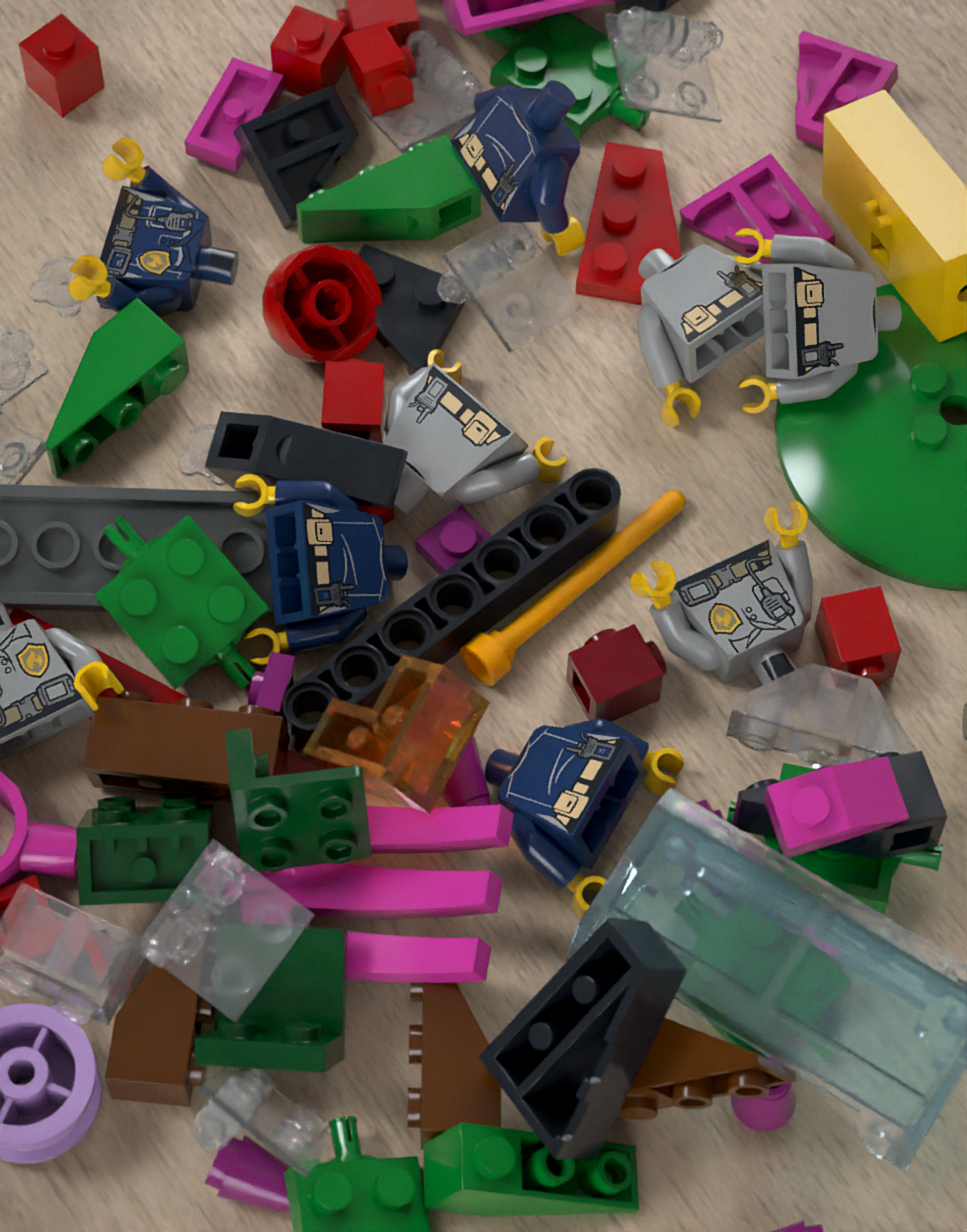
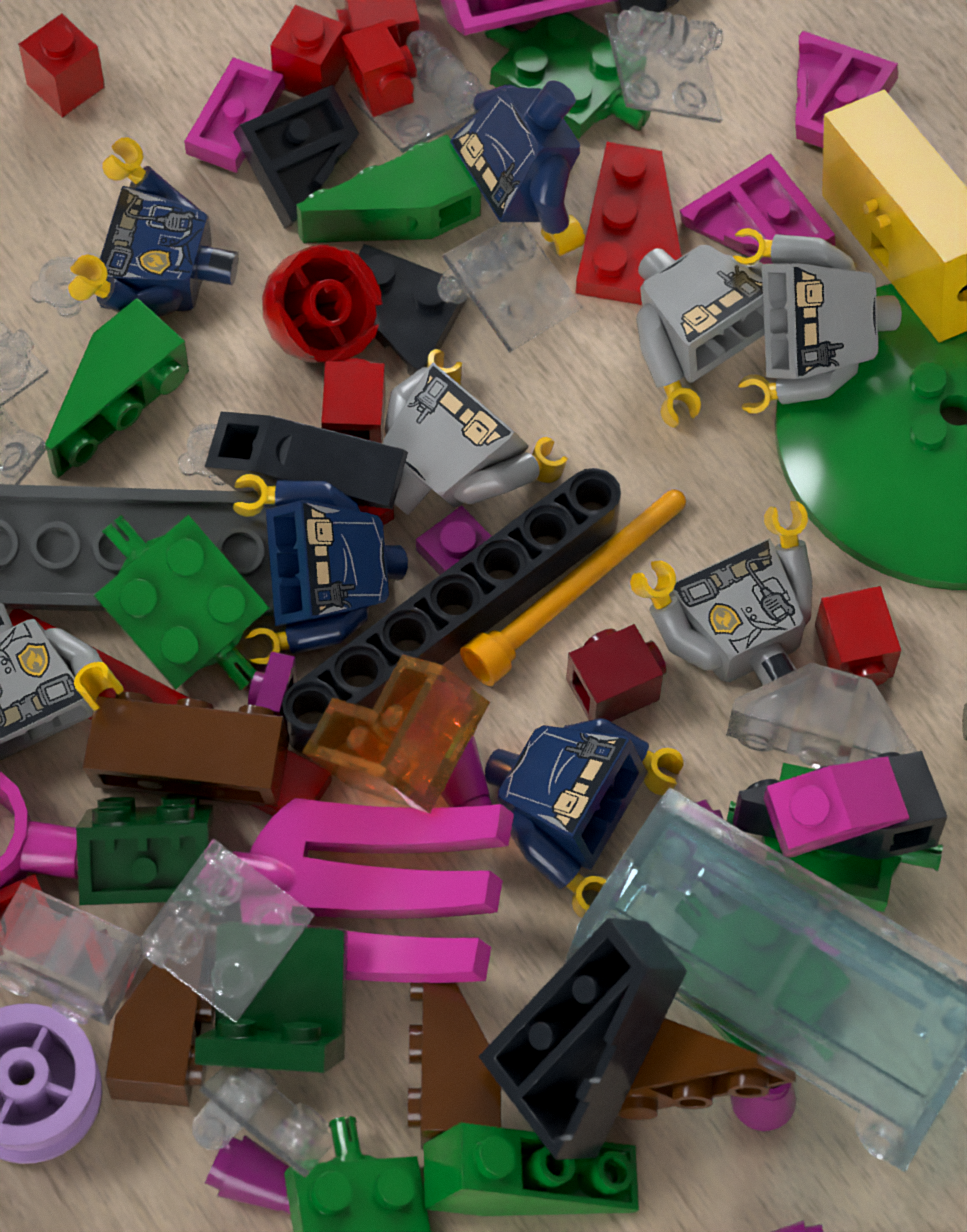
(295, 815): dark green bracket -> none

